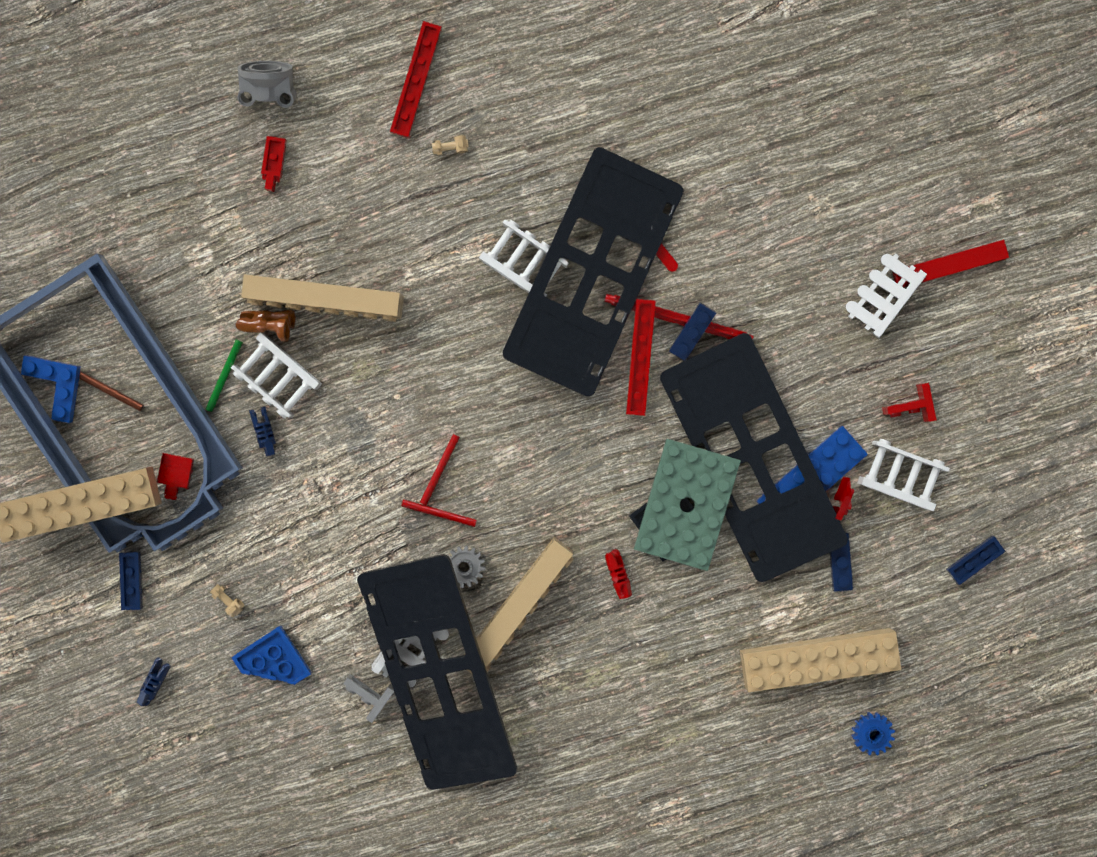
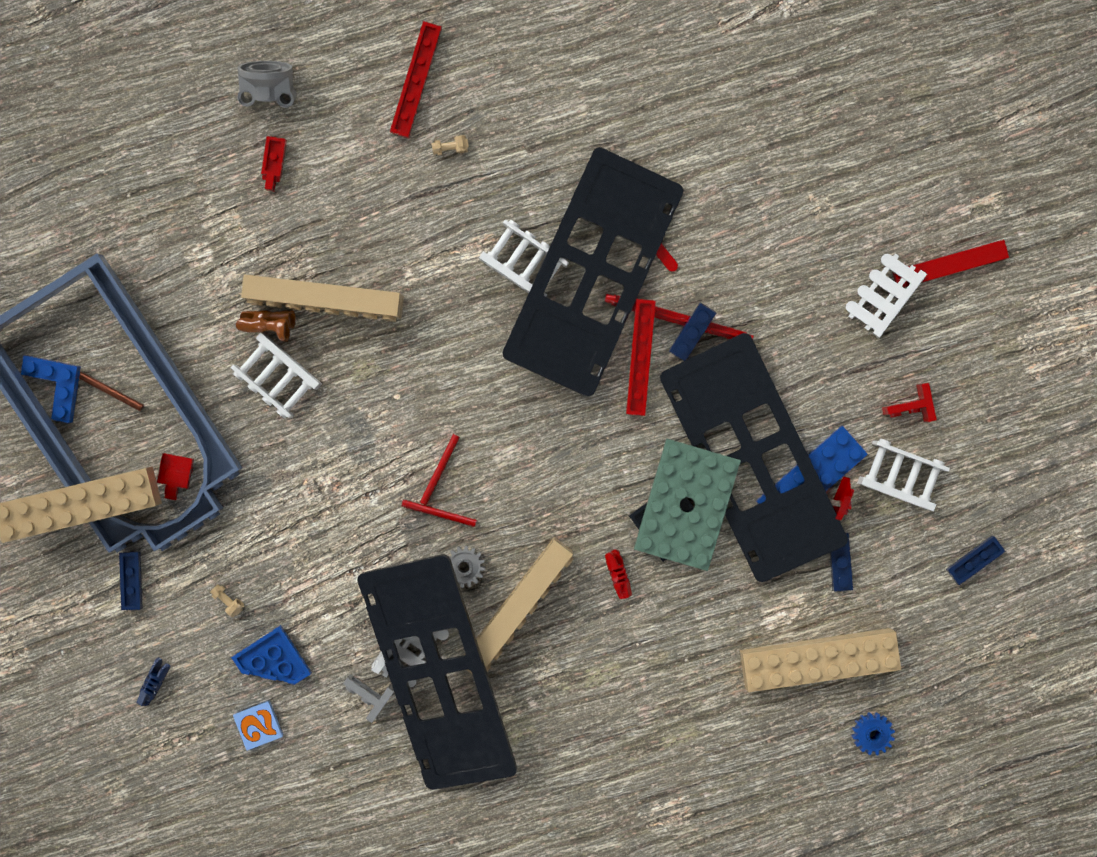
(224, 375): green bar -> none
(258, 725): none -> light blue tile
(263, 432): dark blue hinge -> none

